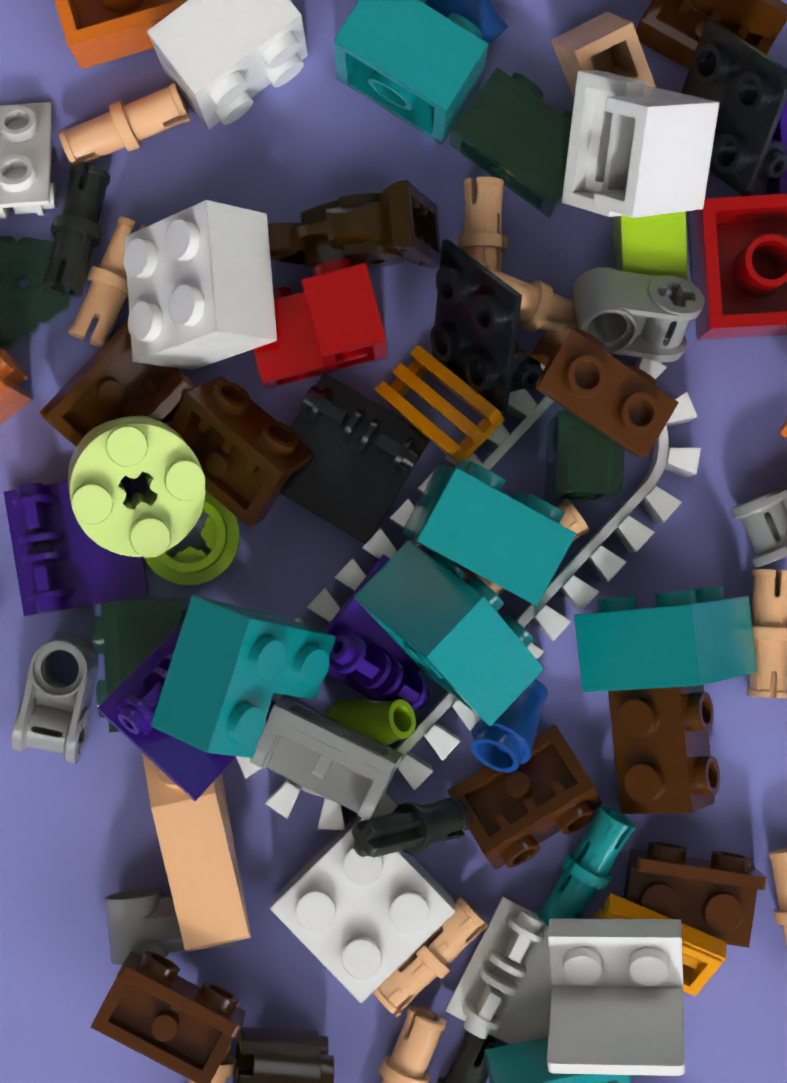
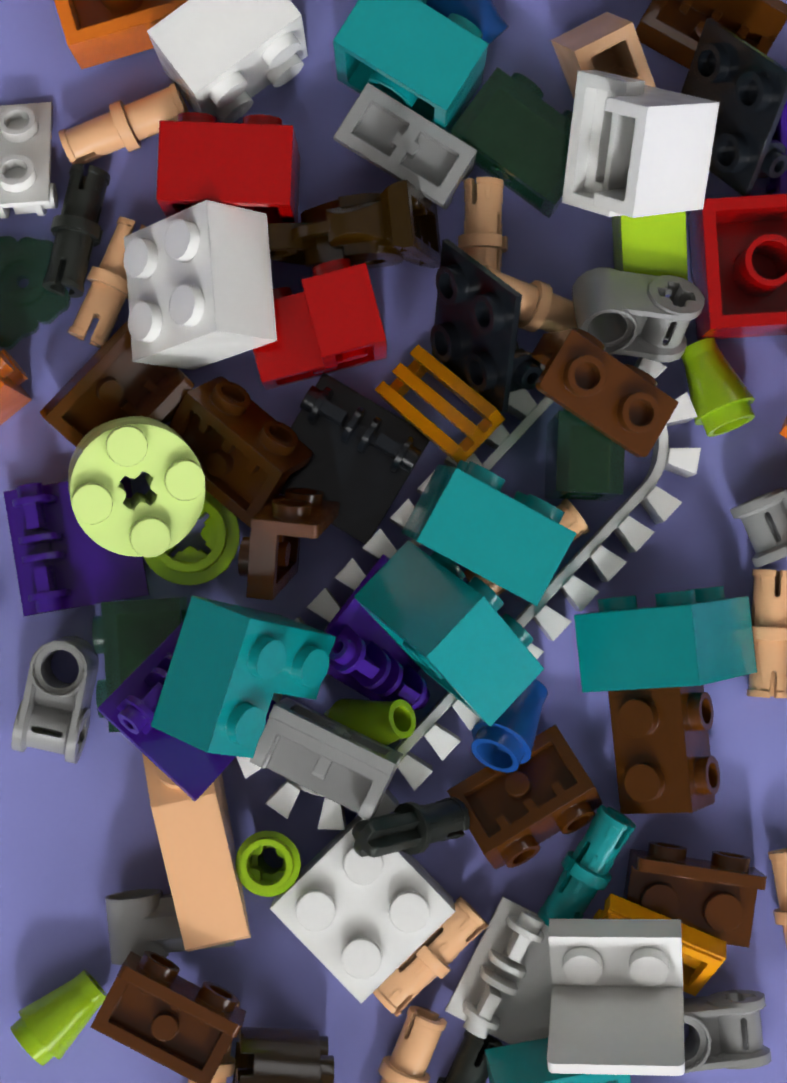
(58, 1018): none -> lime cone
(229, 163): none -> red brick
(259, 876): none -> lime cone
(272, 550): none -> reddish brown bracket
(406, 145): none -> light grey hinge
(715, 389): none -> lime cone
(725, 1031): none -> light grey piece

